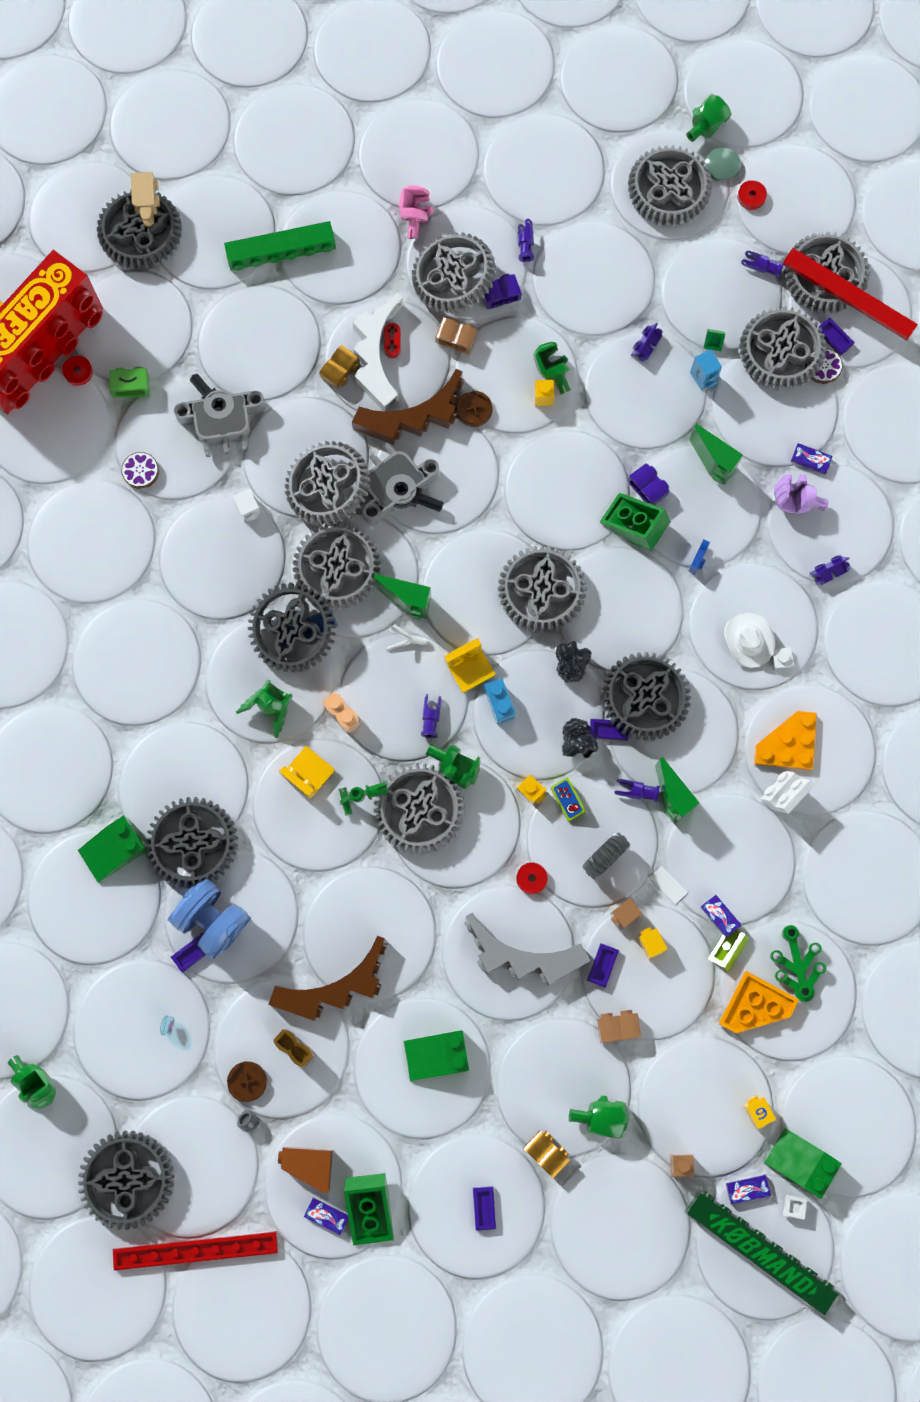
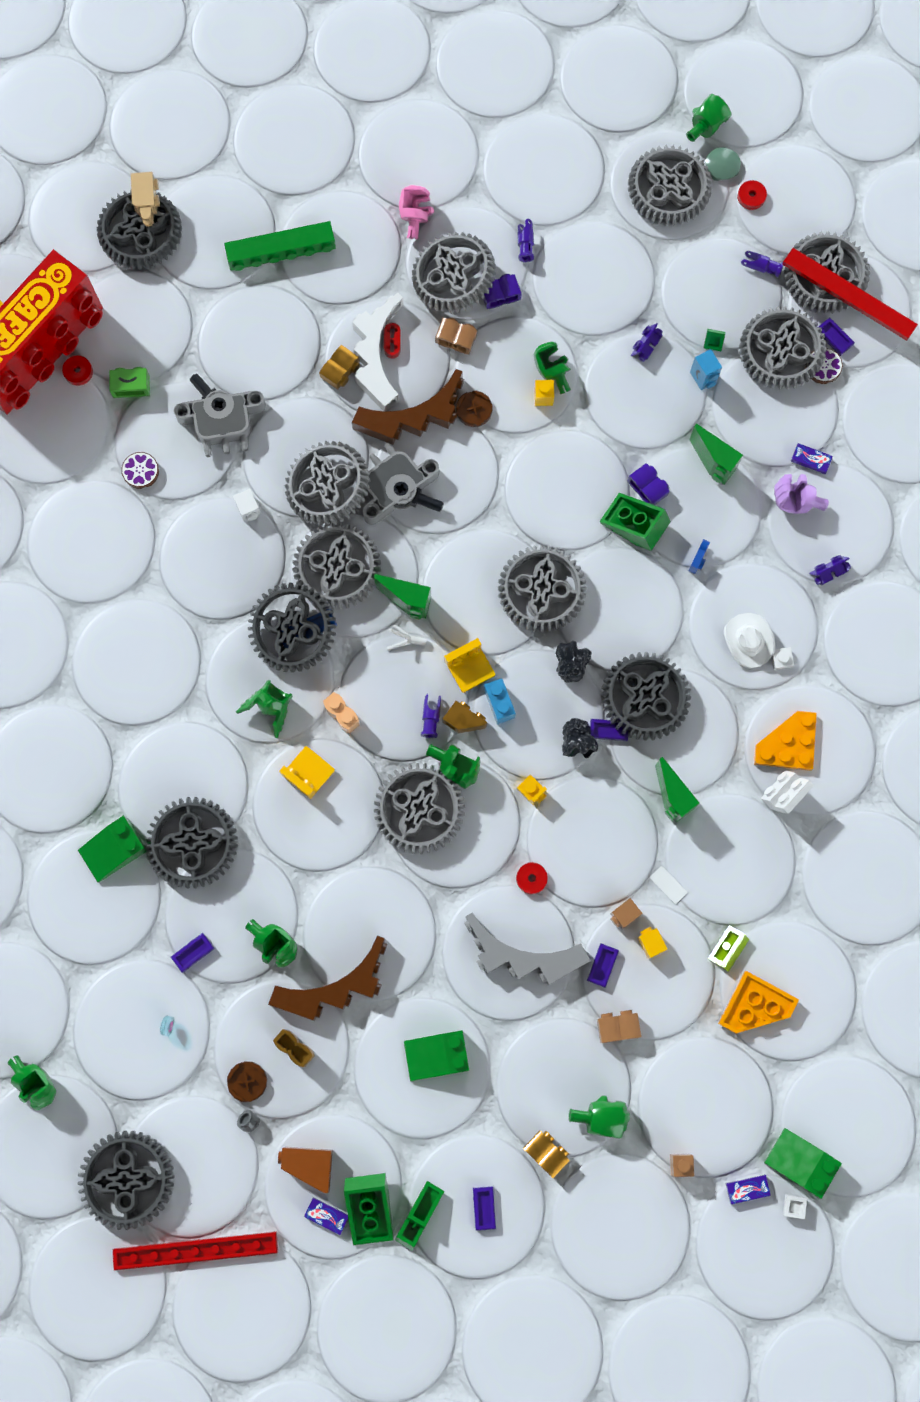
(199, 909): medium blue piece -> none
(273, 941): none -> green piece
(358, 795): green pin -> none
(419, 1215): none -> green slope
(462, 719): none -> pearl gold slope
(568, 799): slope -> none
(606, 855): dark grey gear -> none
(639, 790): dark purple piece -> none
(721, 916): tile -> none
(759, 1111): yellow brick -> none
(760, 1252): dark green brick -> none
(798, 966): green plant -> none

